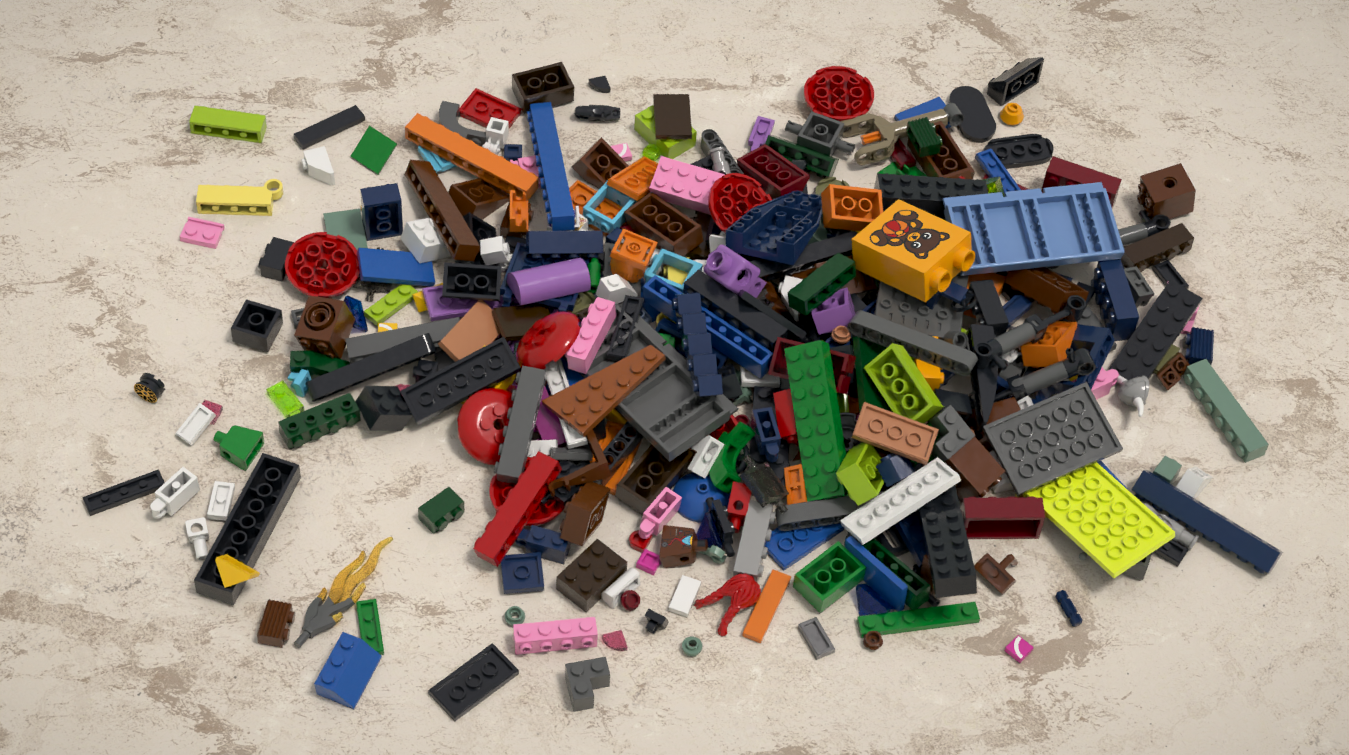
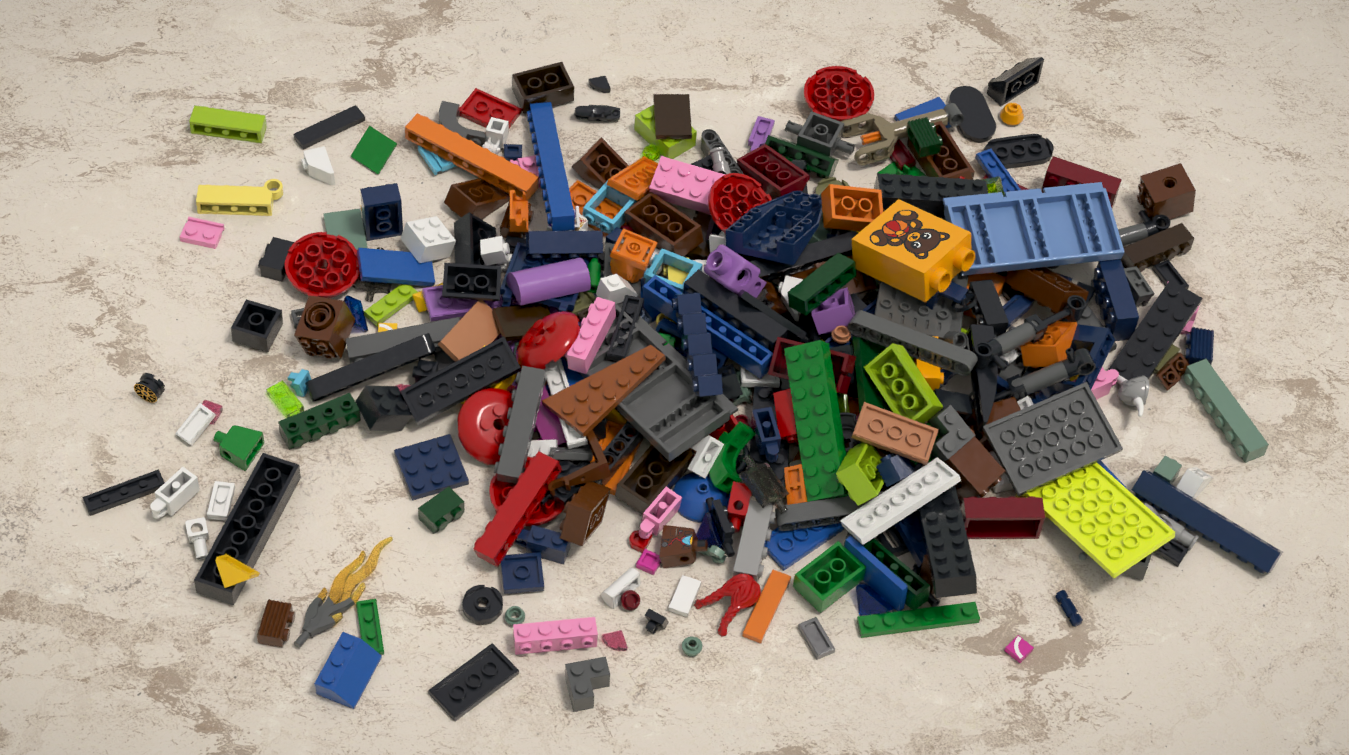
(314, 362): dark green slope -> none
(431, 467): none -> dark blue plate
(442, 210): reddish brown brick -> none
(486, 614): none -> black plate
(590, 575): dark brown brick -> none
(623, 151): bright pink tile -> none
(875, 636): reddish brown plate -> none
(995, 572): reddish brown plate -> none

